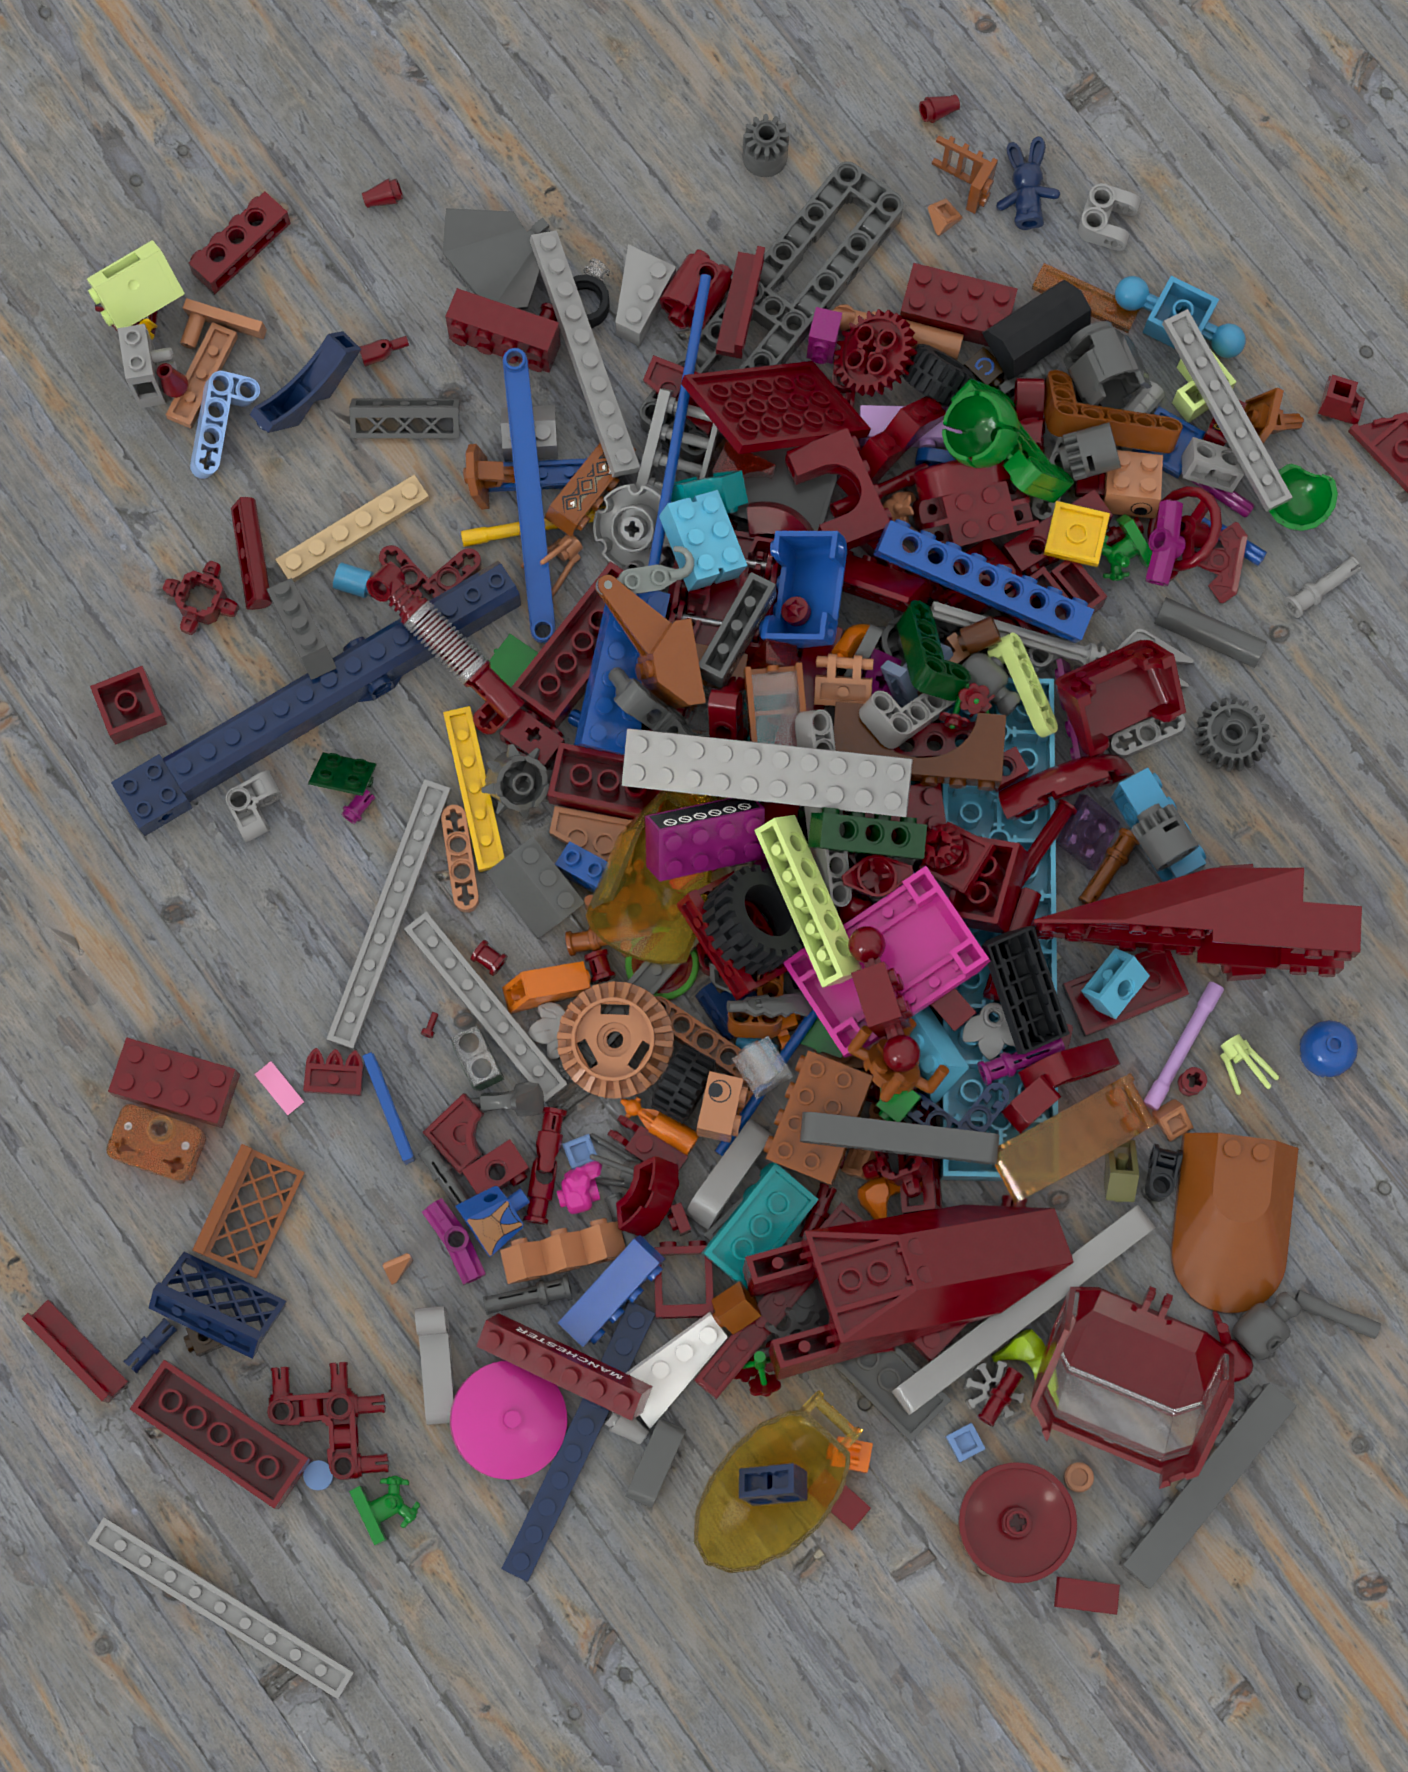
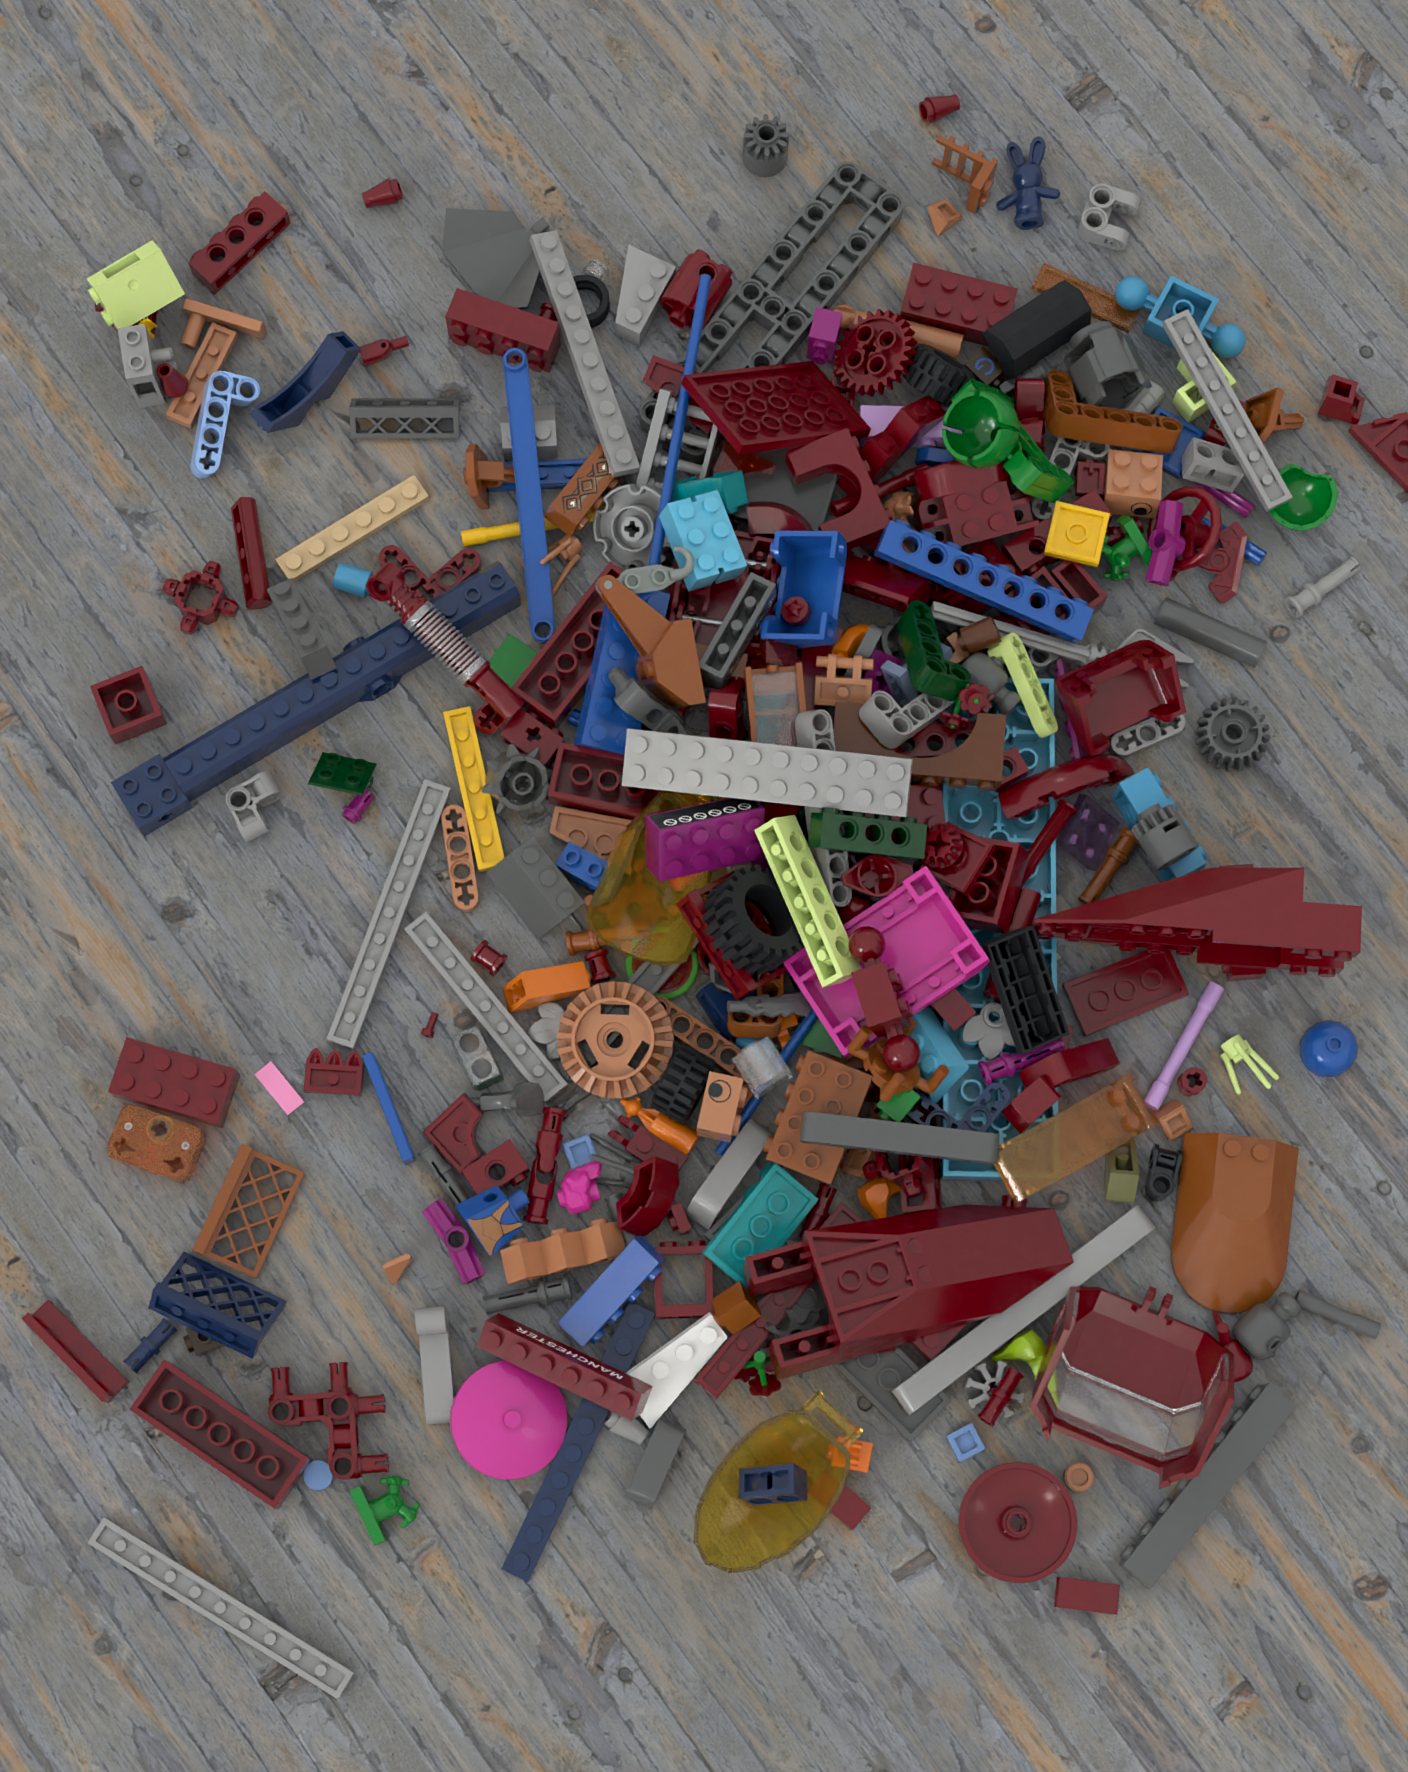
(740, 303): dark red fence -> none
(1090, 452): dark grey gear -> none
(1115, 983): medium azure brick -> none

